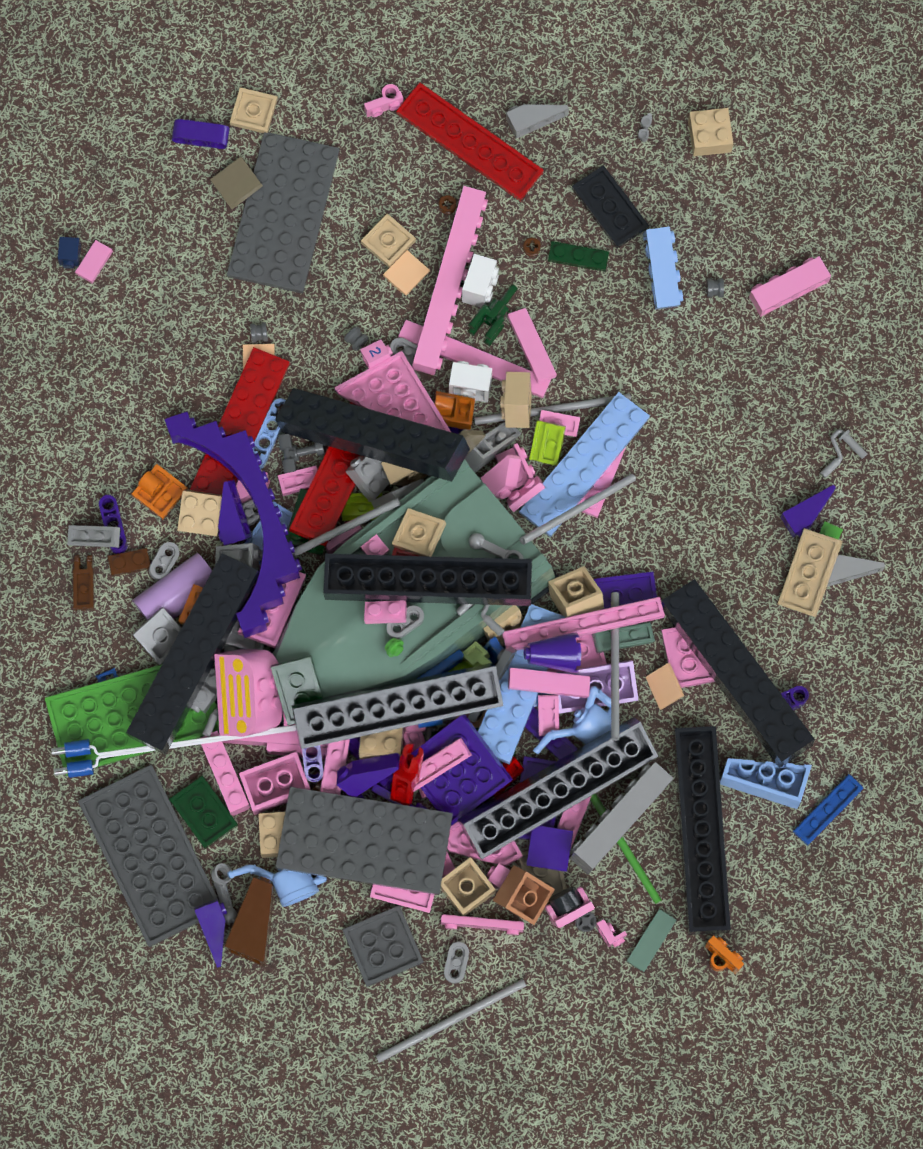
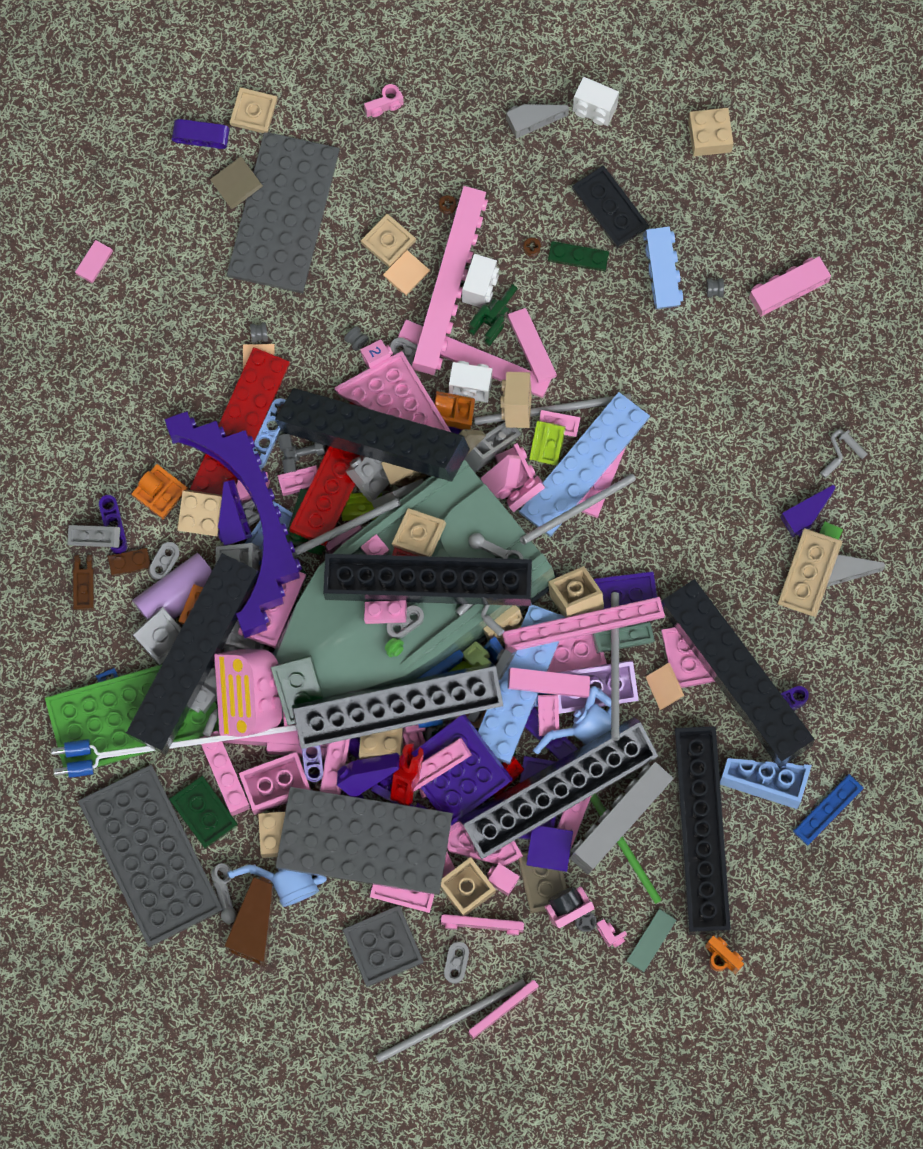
(69, 252): dark blue brick -> none
(213, 924): dark purple slope -> none
(470, 141): red plate -> none
(503, 1009): none -> bright pink tile
(523, 895): nougat brick -> none
(555, 652): dark purple cone -> none
(595, 101): none -> white brick
(645, 123): light grey piece -> none

